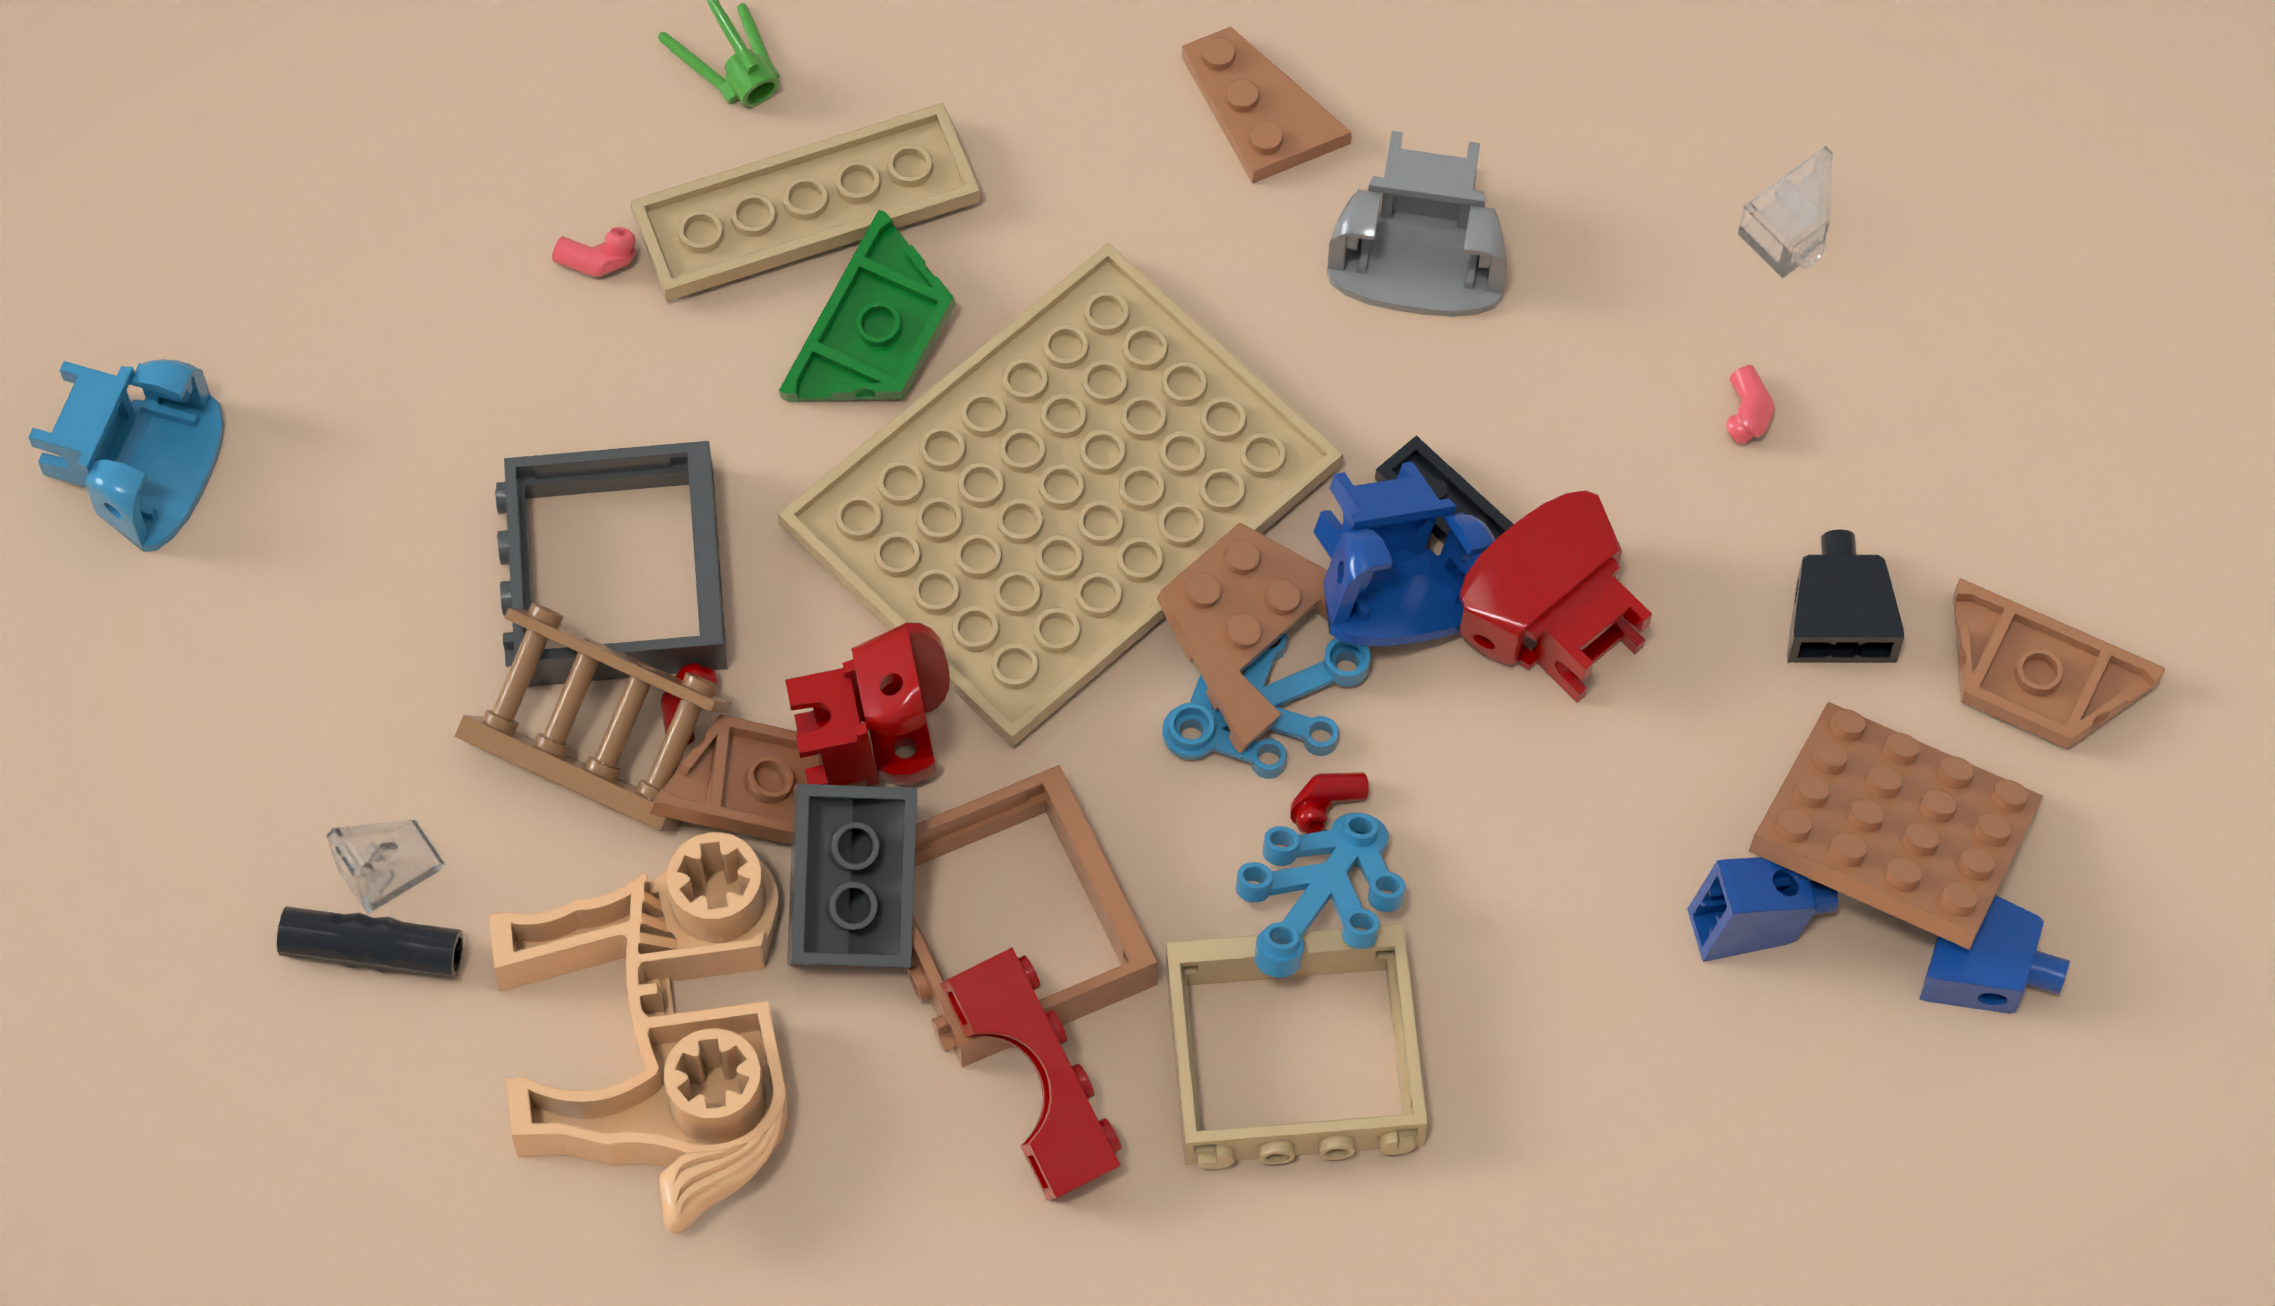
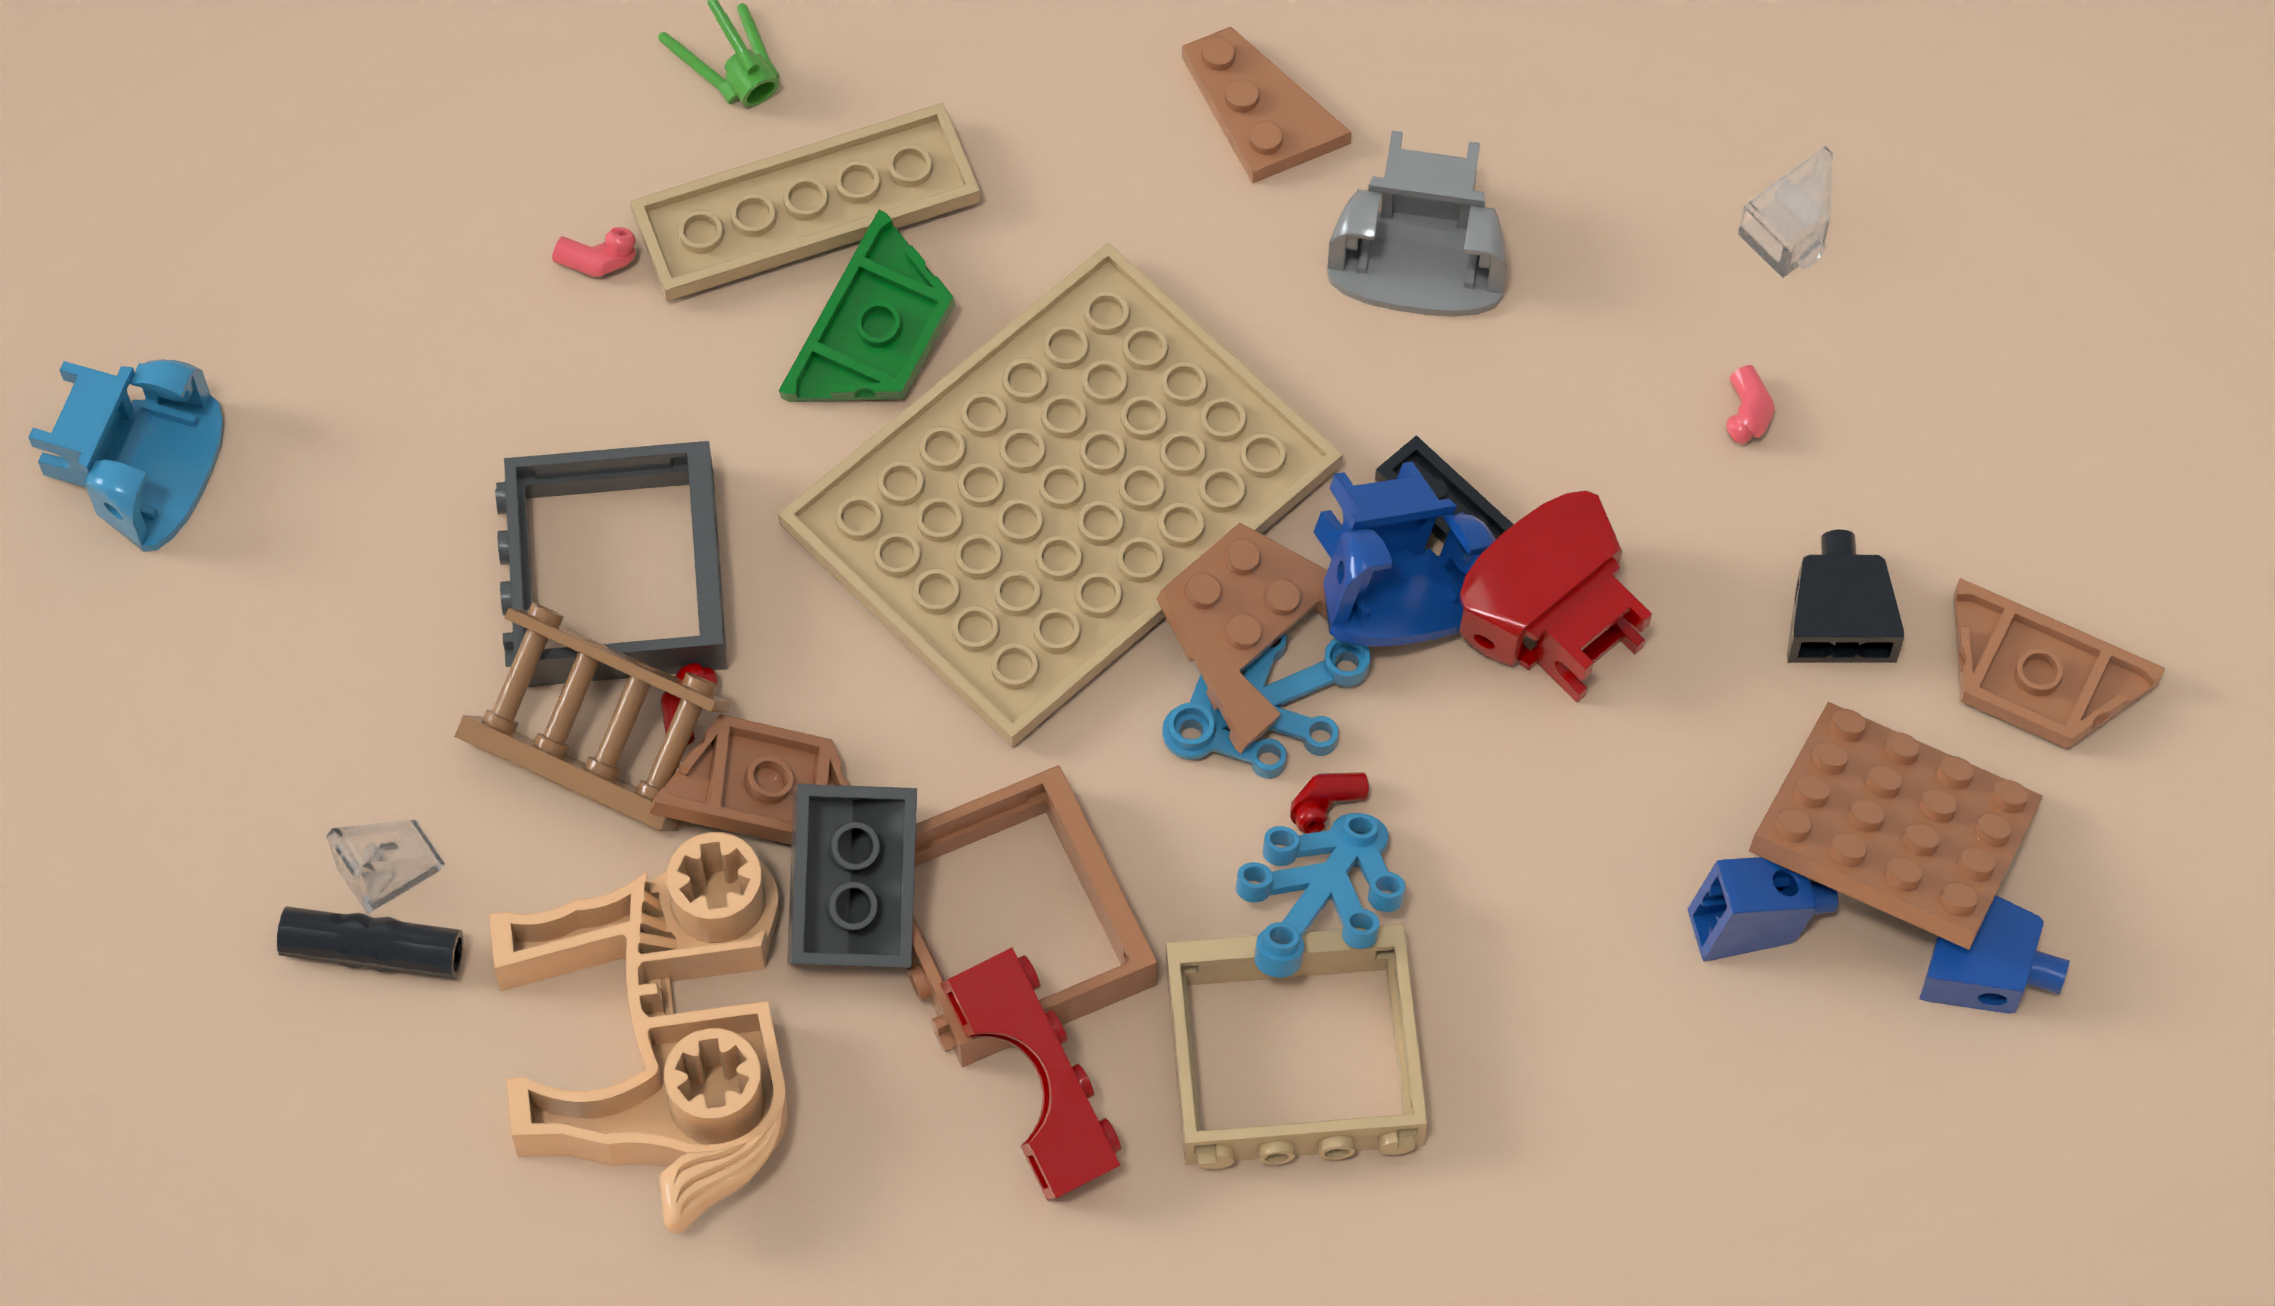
(888, 689): red piece -> none

